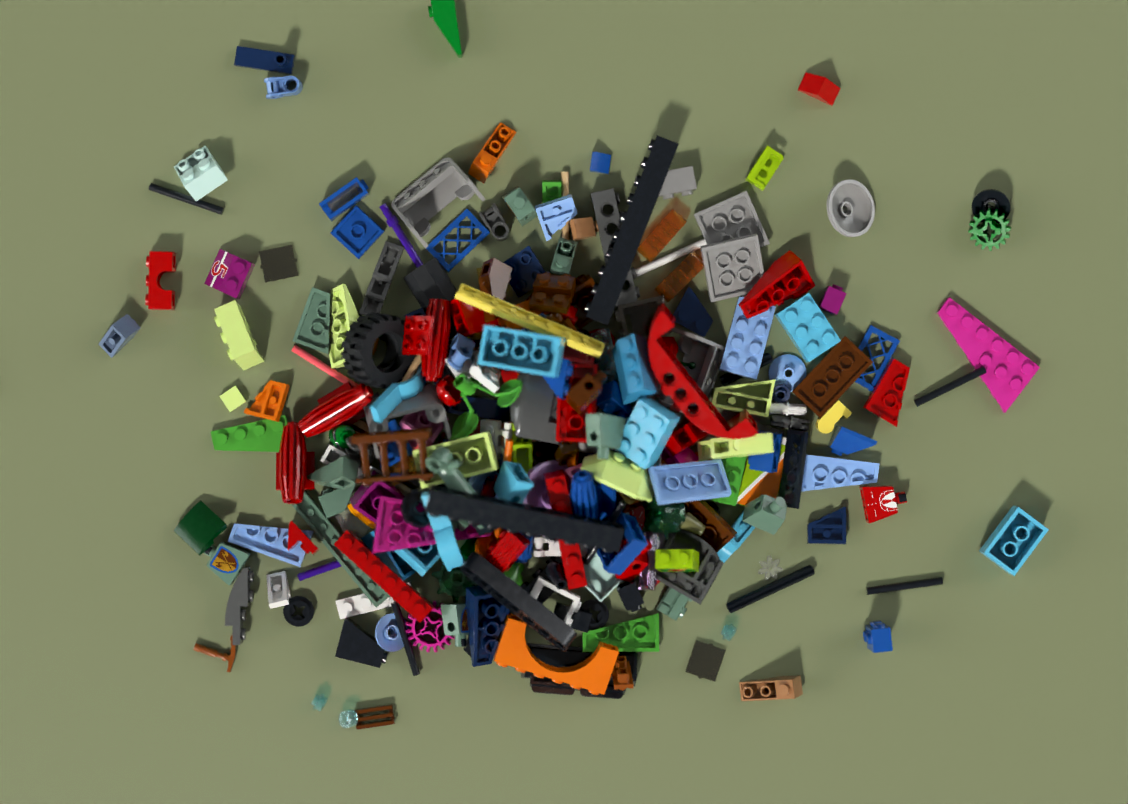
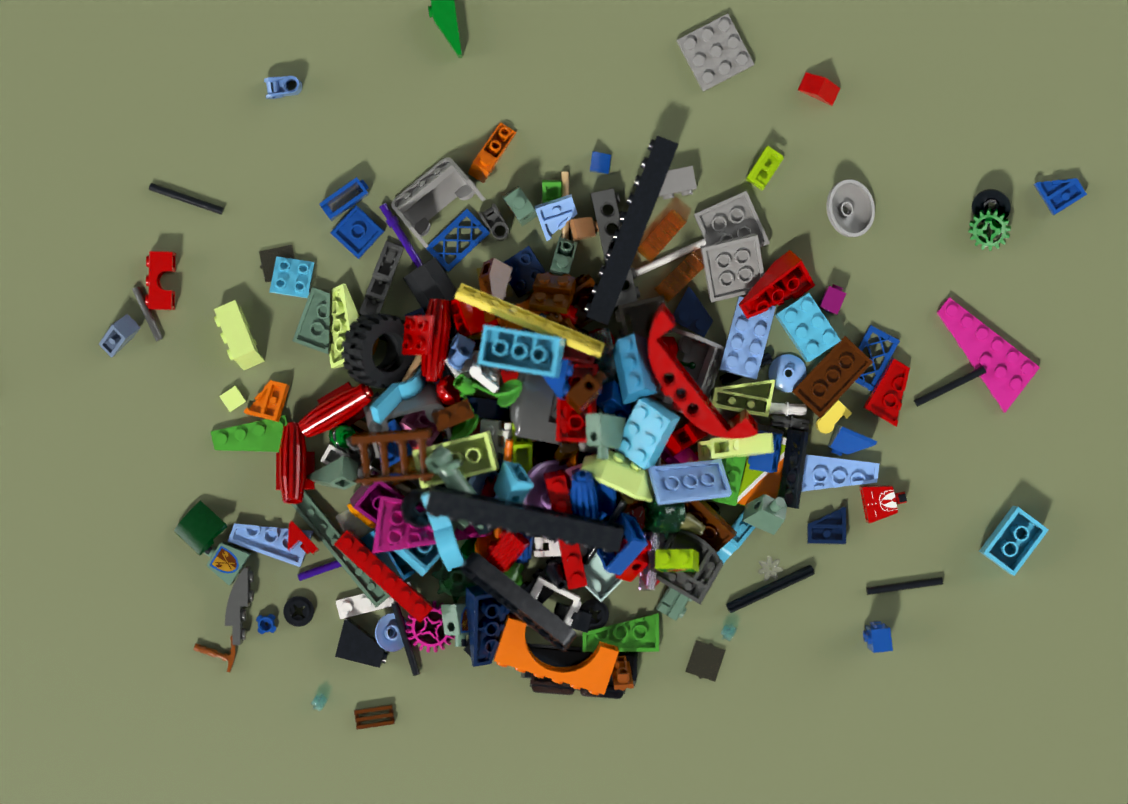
(147, 313): none -> dark grey bar
(200, 173): light aqua slope -> none
(229, 274): magenta slope -> none
(262, 628): none -> blue plate
(264, 60): dark blue piece -> none
(278, 589): white slope -> none
(292, 277): none -> medium azure hinge
(323, 366): coral bar -> none
(336, 500): sand green slope -> none
(353, 718): clear light blue bush -> none
(453, 415): none -> reddish brown plate
(630, 596): black brick -> none
(715, 52): none -> light grey plate
(771, 688): medium nougat slope -> none
(781, 388): dark blue plate -> none
(1060, 193): none -> blue wing

